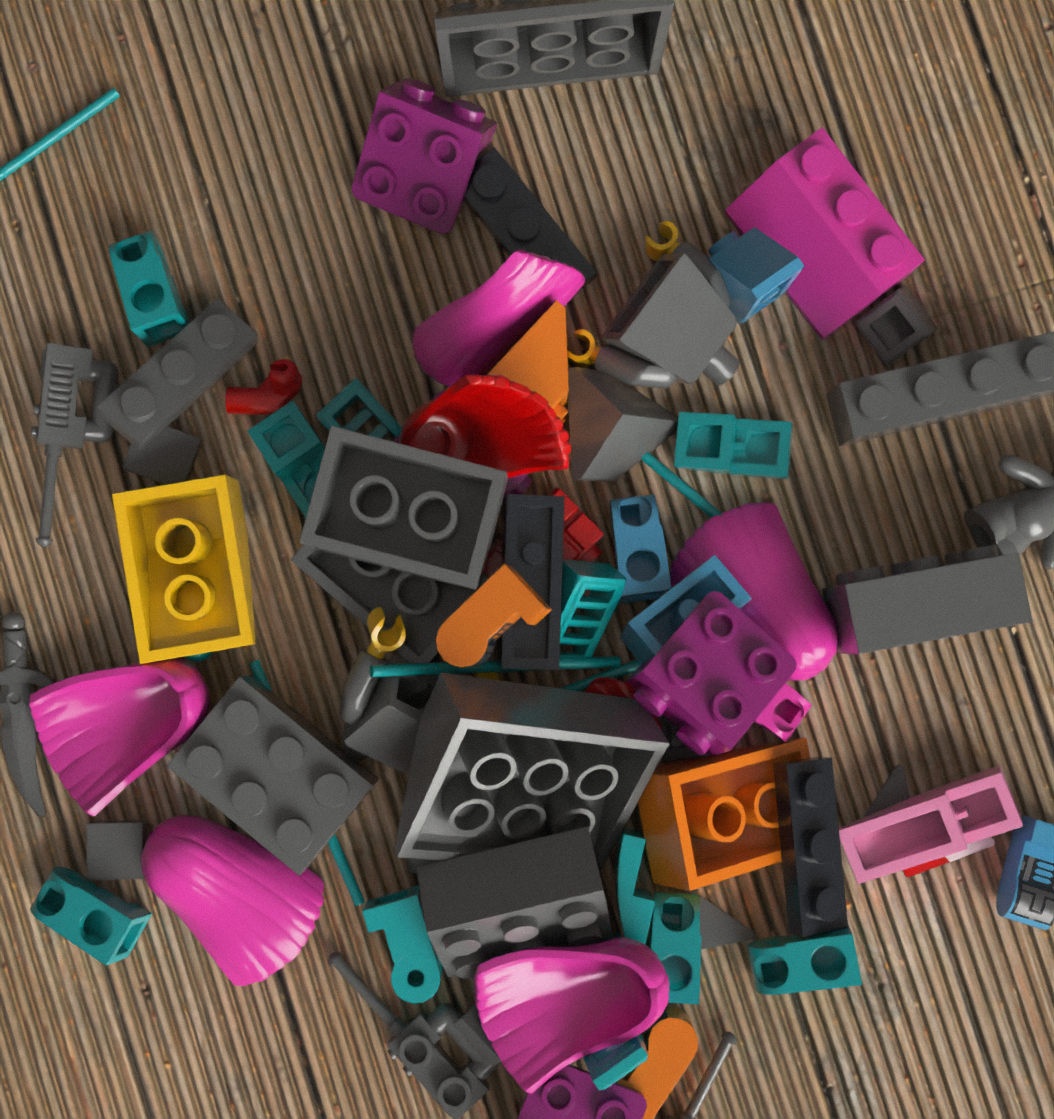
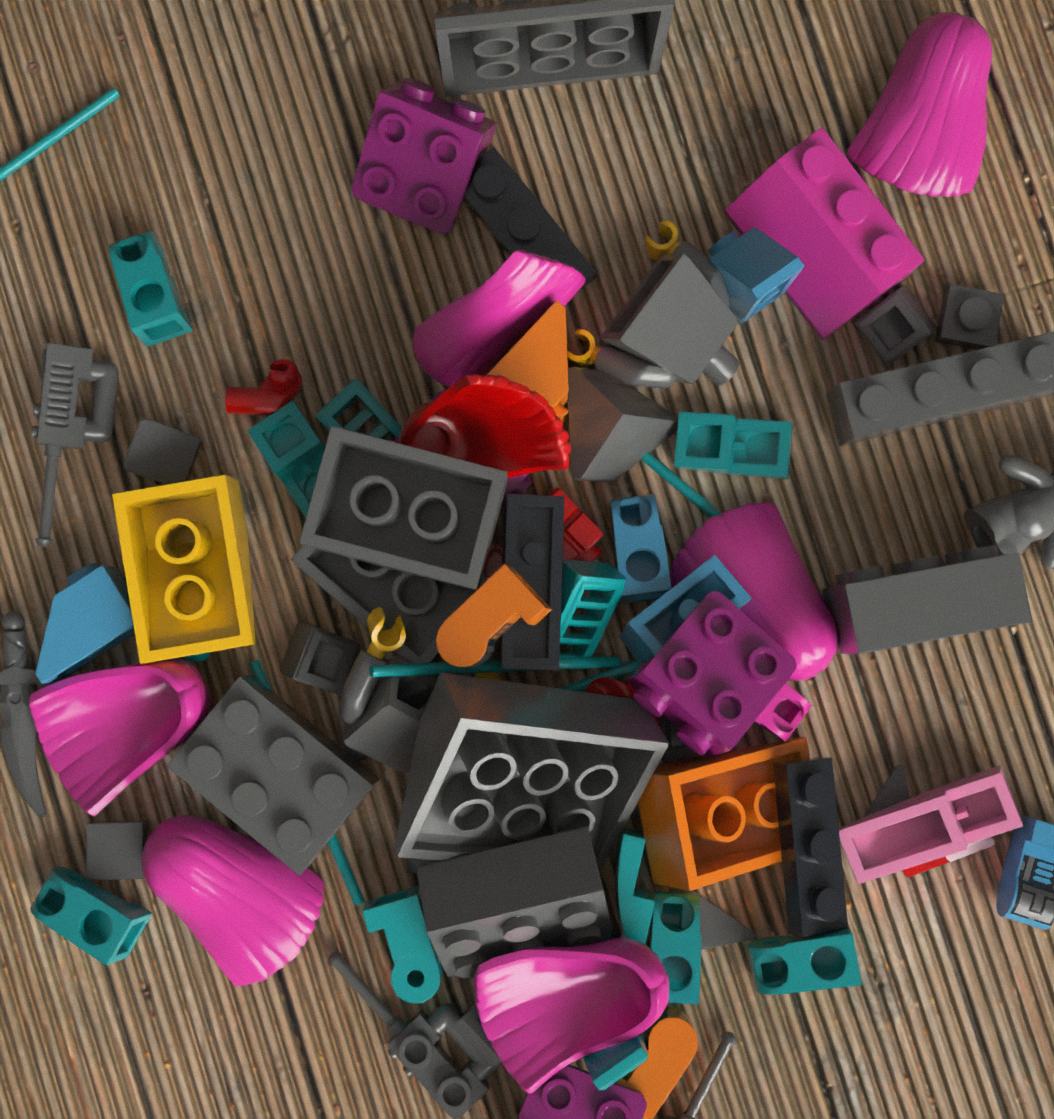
(85, 621): none -> dark azure slope
(177, 374): dark grey plate -> none
(319, 657): none -> dark grey slope
(932, 112): none -> dark pink hair
(969, 317): none -> dark grey plate

